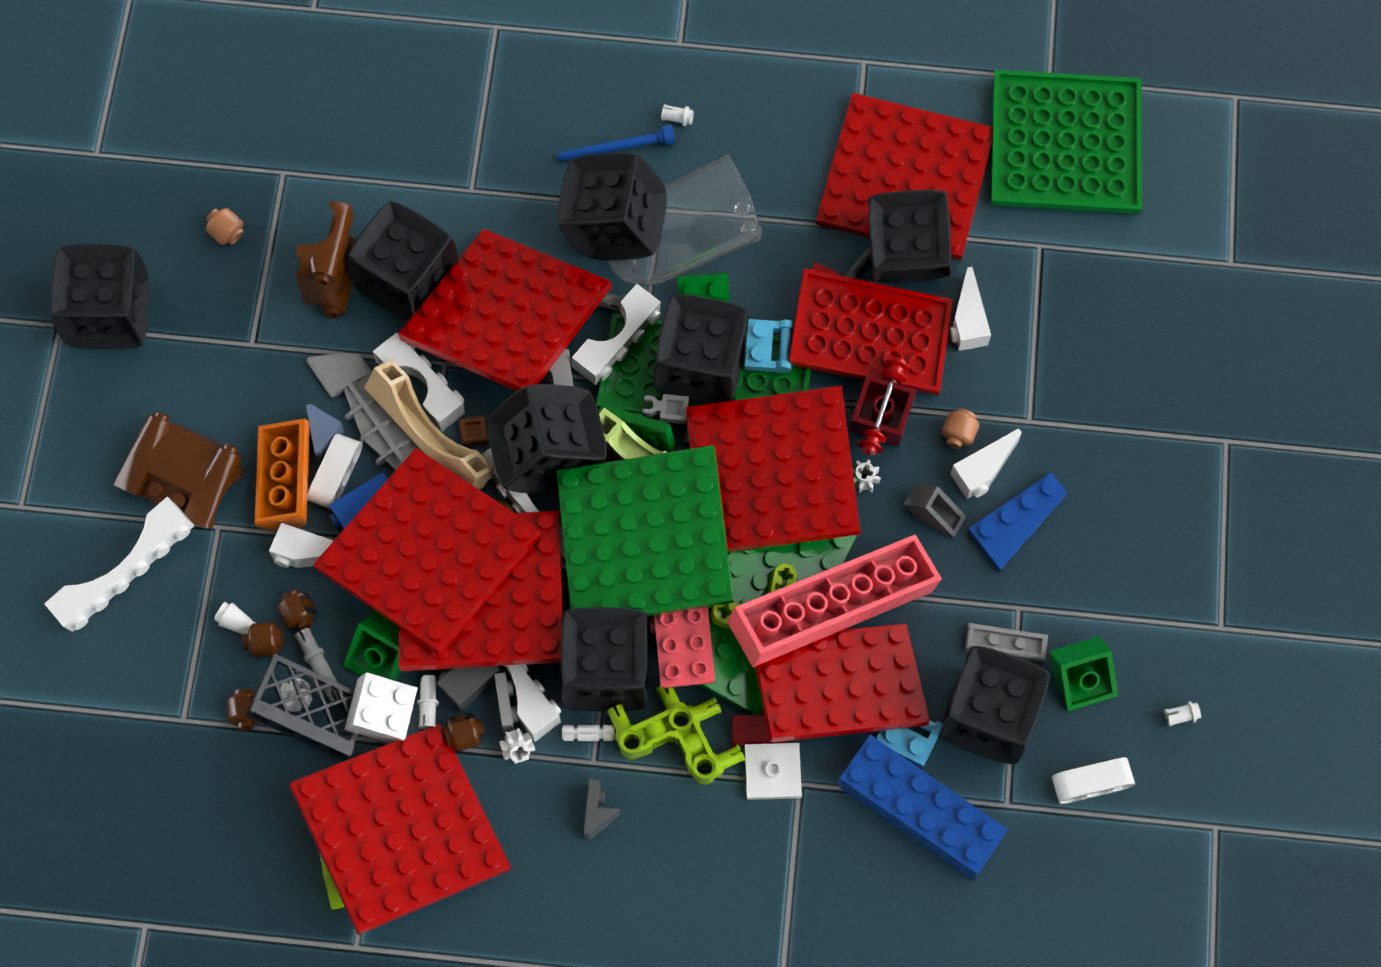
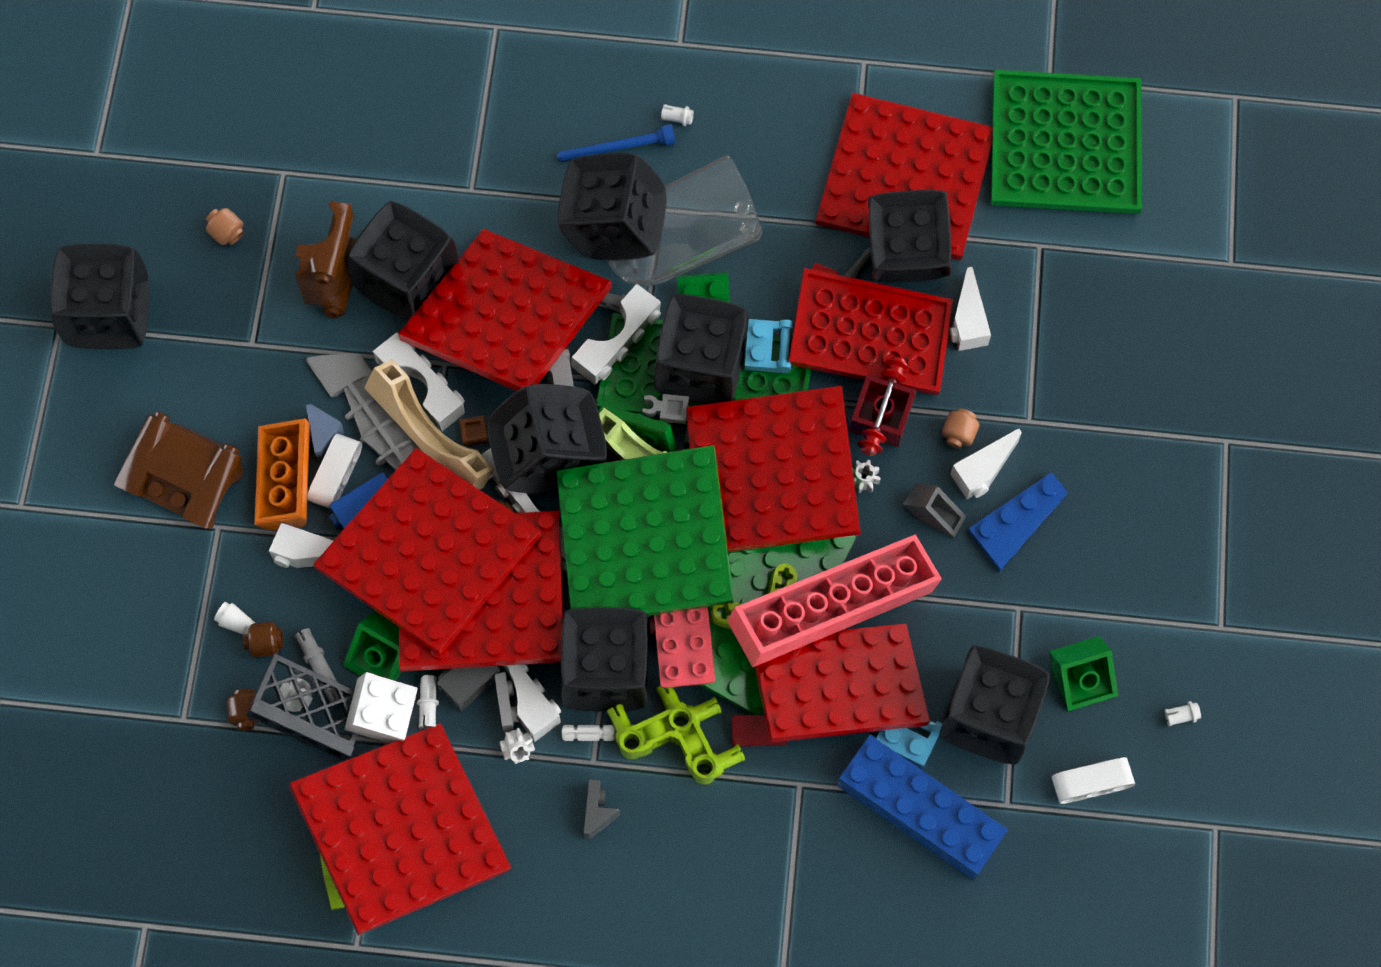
(162, 528): white arch -> none
(297, 610): reddish brown head -> none
(464, 732): reddish brown head -> none
(773, 771): white plate -> none
(1013, 642): light grey tile -> none

